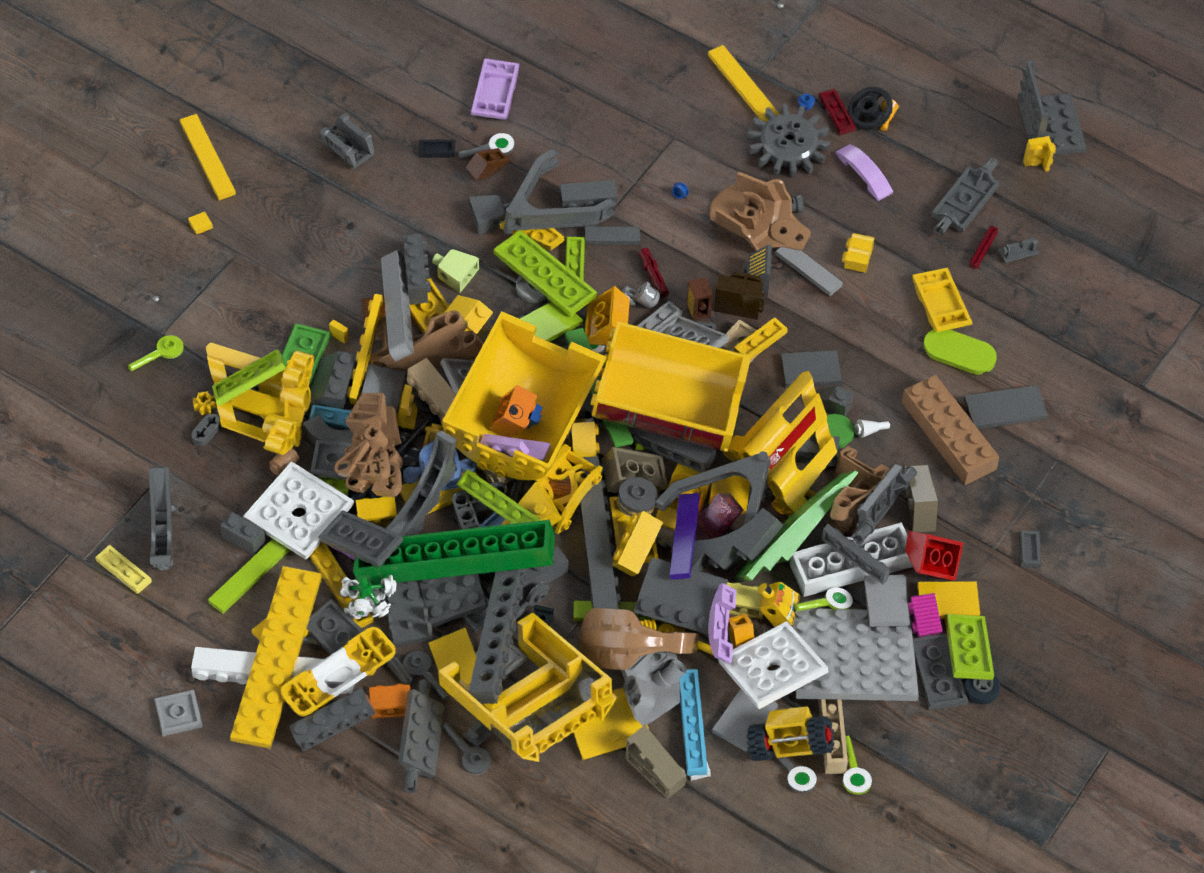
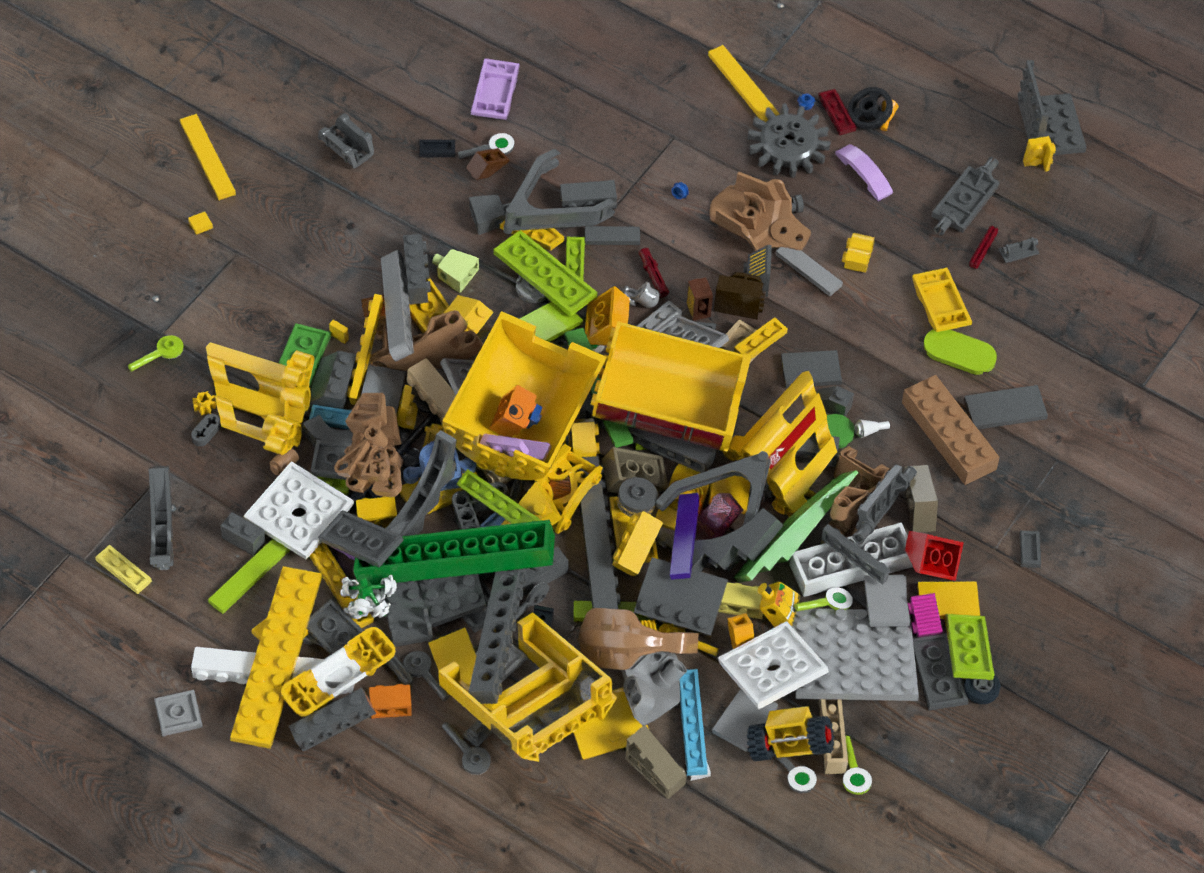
(248, 377): lime tile -> none
(420, 735): dark grey plate -> none
(718, 622): lavender slope -> none

